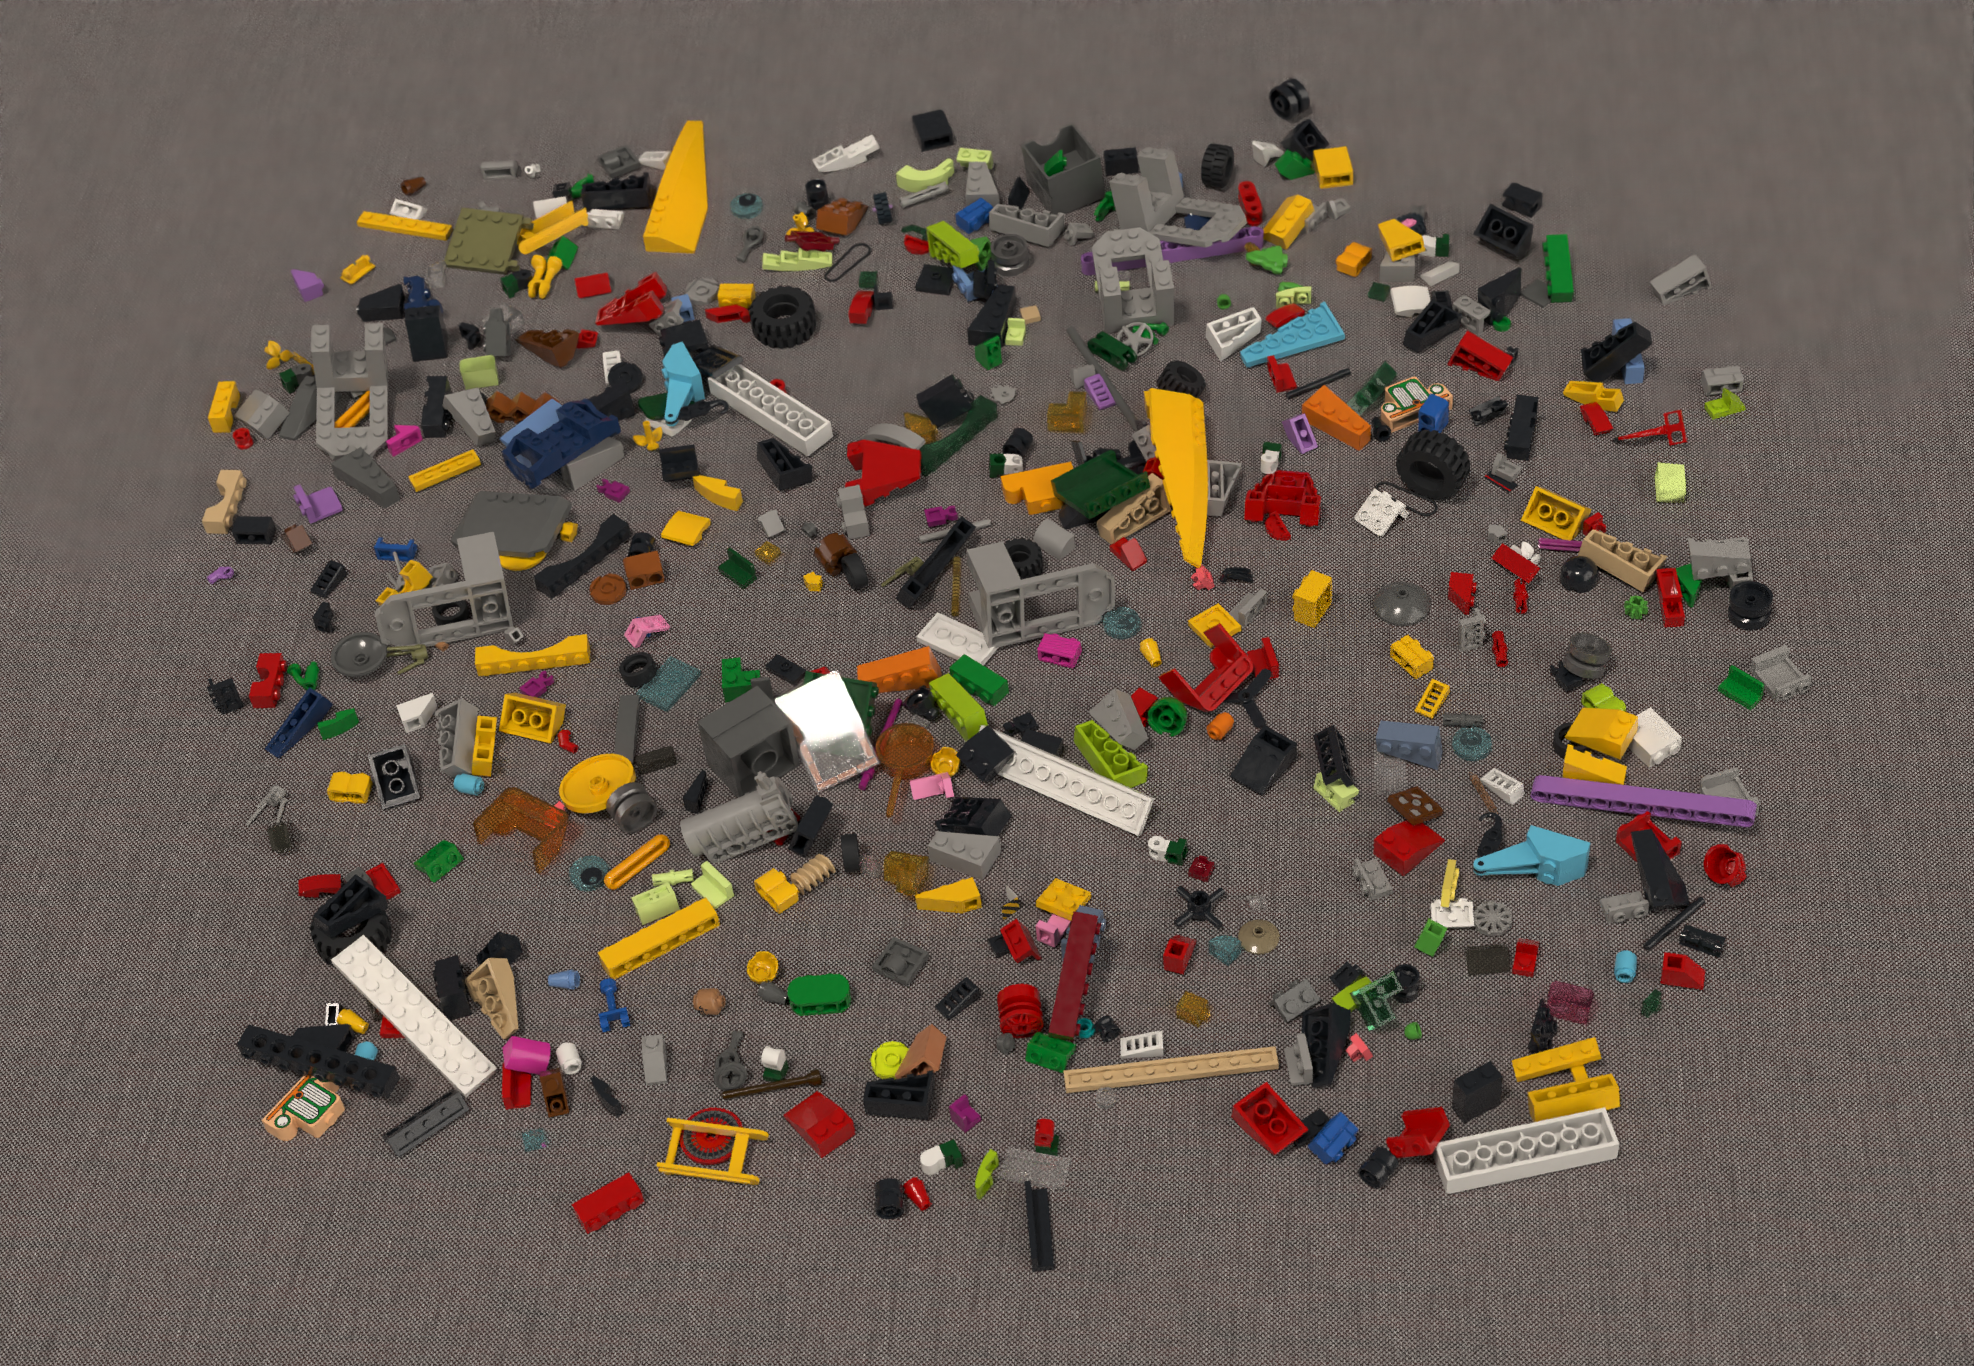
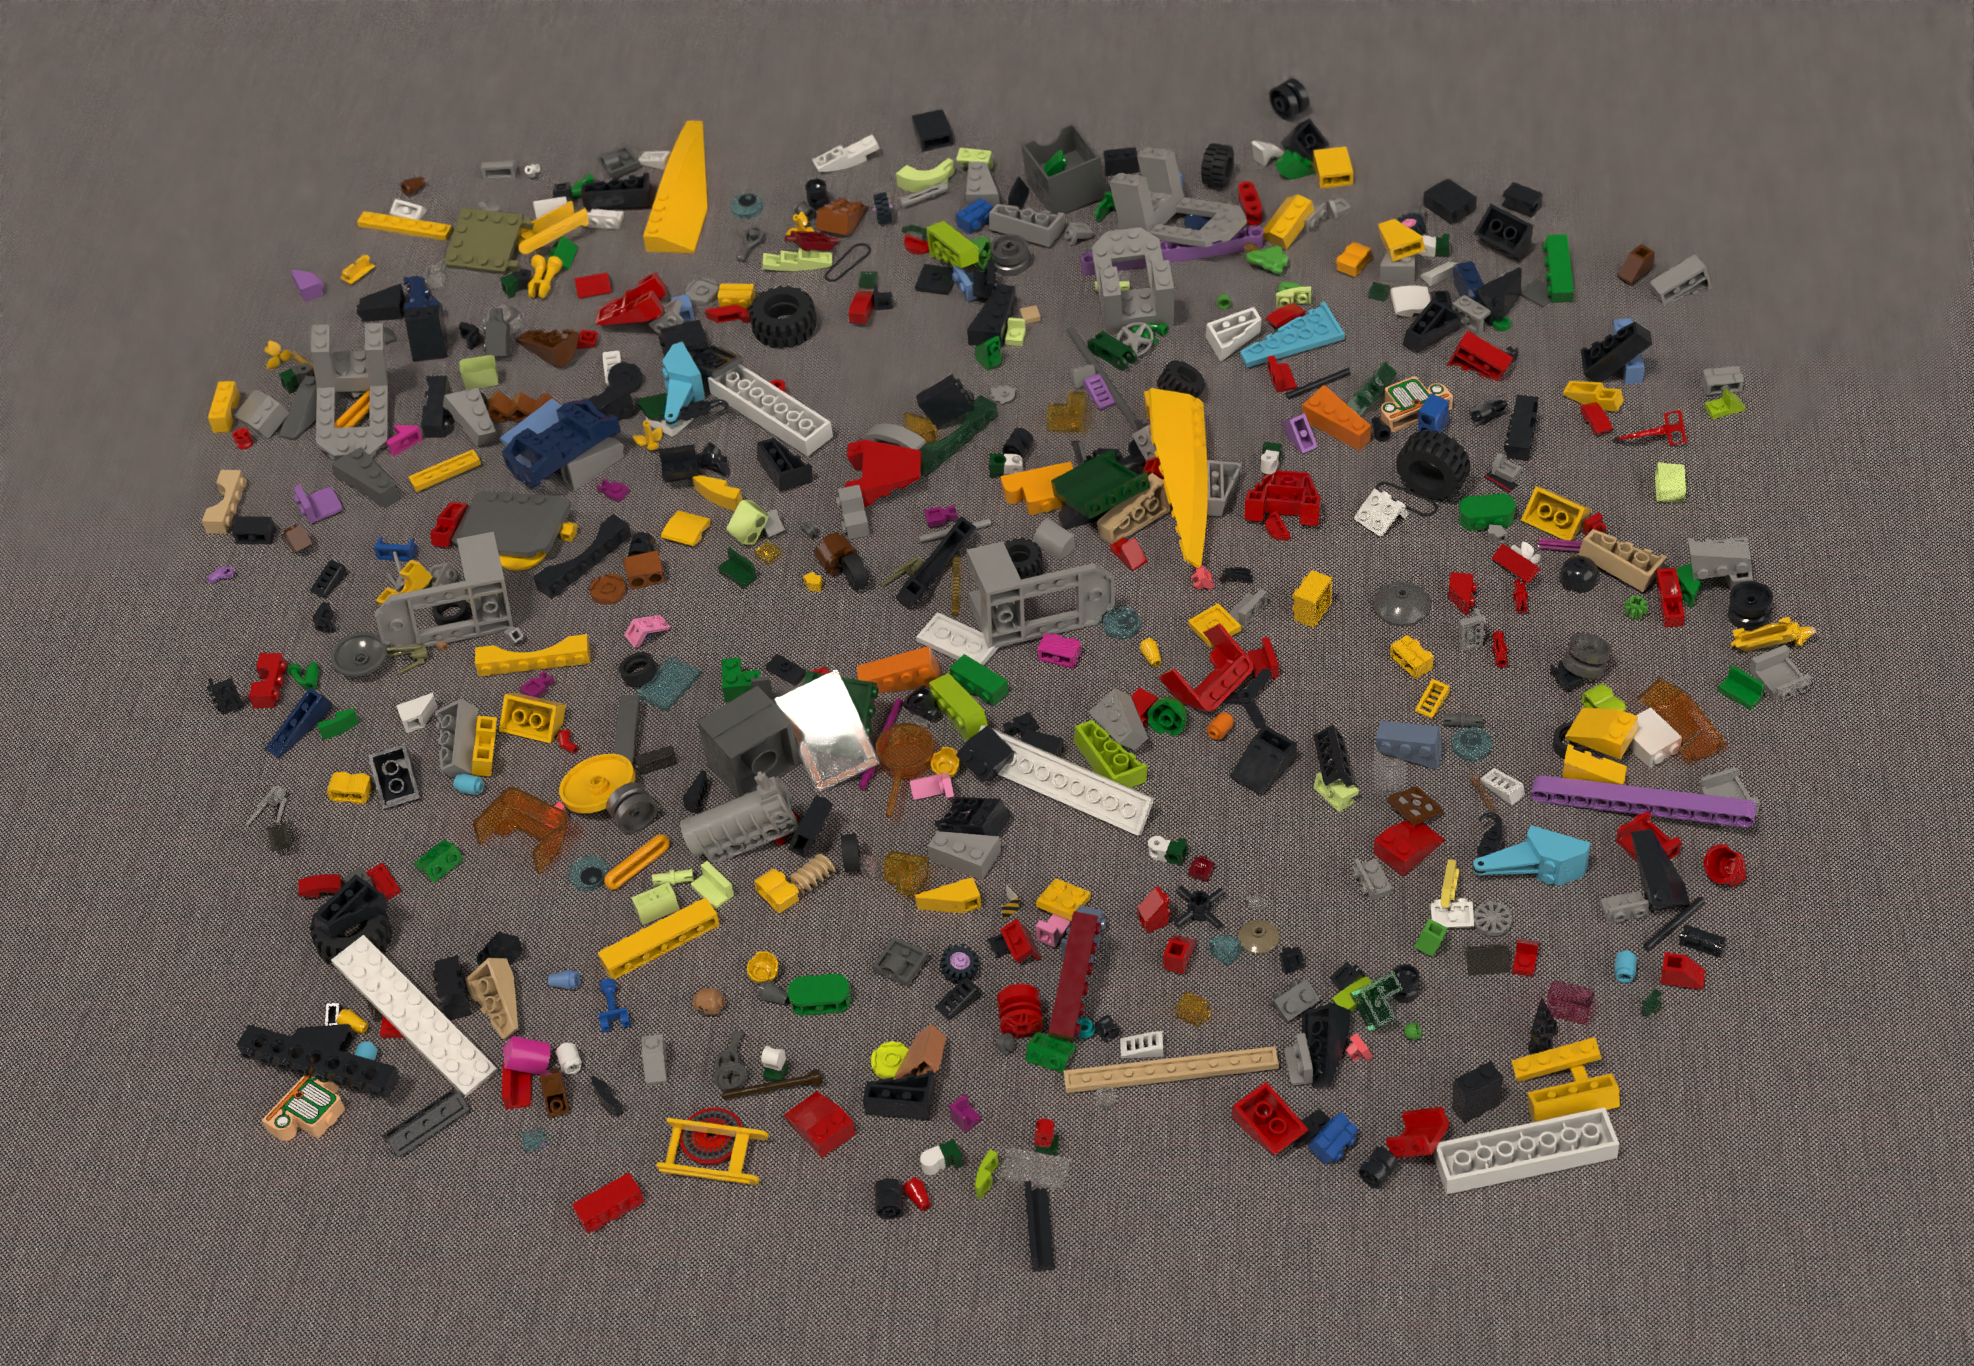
(447, 524): none -> red slope
(713, 459): none -> black hair
(747, 522): none -> yellowish green piece
(959, 963): none -> black wheel
(1154, 911): none -> red slope
(1291, 959): none -> black tile
(1449, 201): none -> black brick
(1467, 279): none -> dark blue brick
(1482, 510): none -> green brick
(1637, 264): none -> reddish brown slope
(1685, 717): none -> clear orange windscreen
(1772, 635): none -> yellow animal

